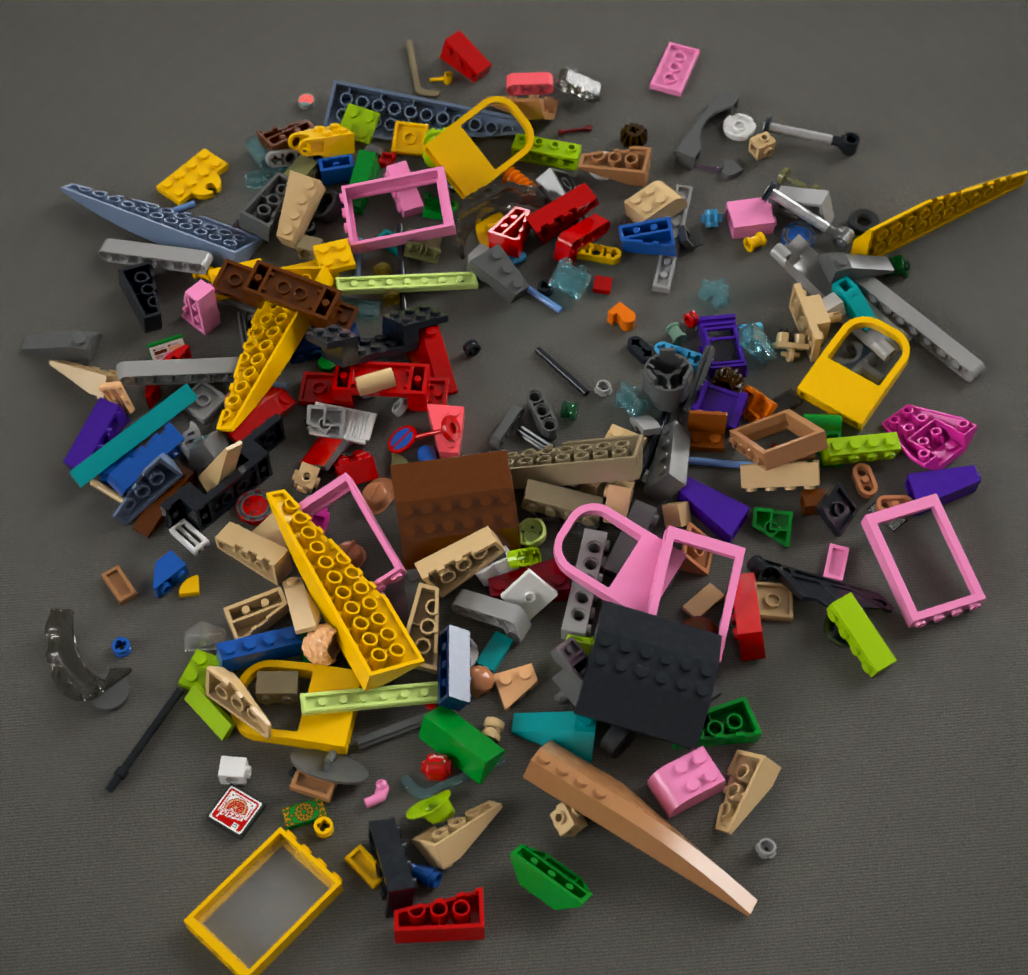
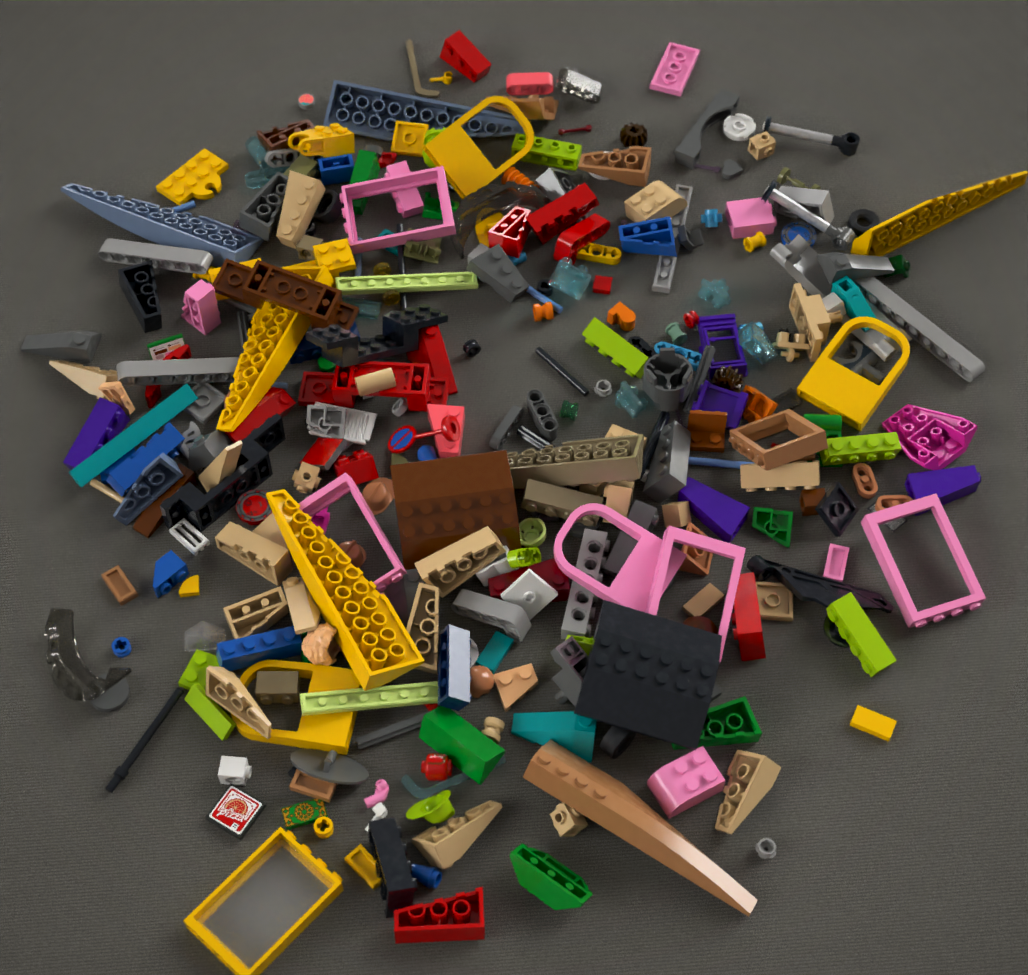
(360, 122): lime plate -> none
(380, 811): none -> white hand
(544, 311): none -> orange wheel
(616, 347): none -> lime brick
(646, 425): light grey slope -> none
(873, 723): none -> yellow tile

